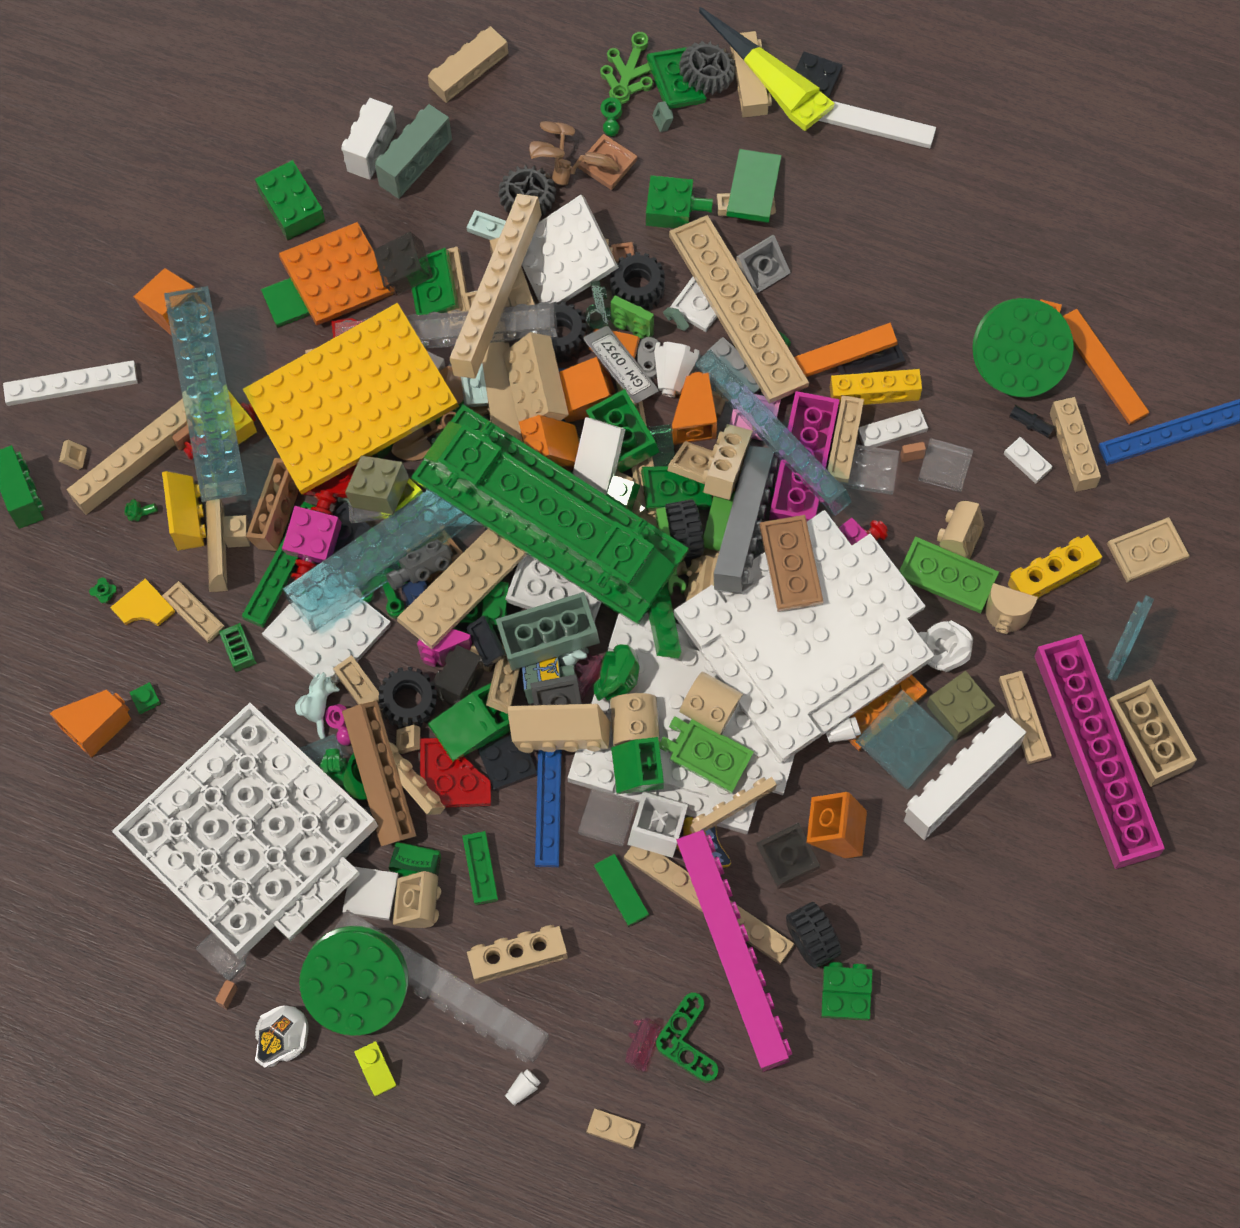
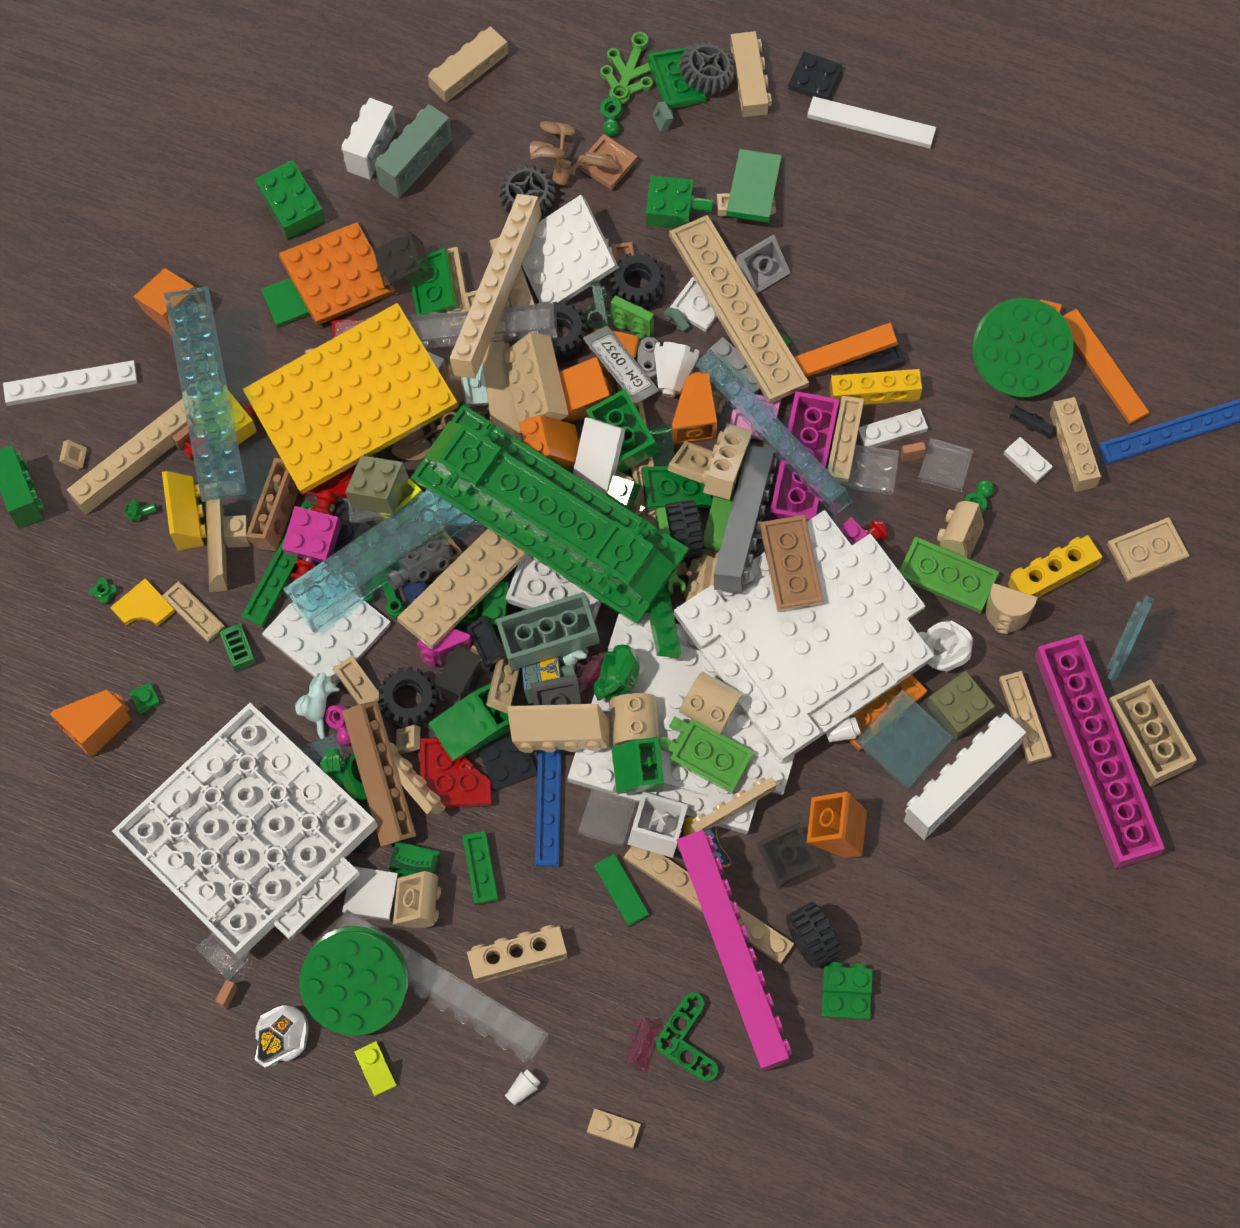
(485, 225): light aqua plate -> none
(792, 91): neon yellow plate -> none
(984, 490): none -> green plate

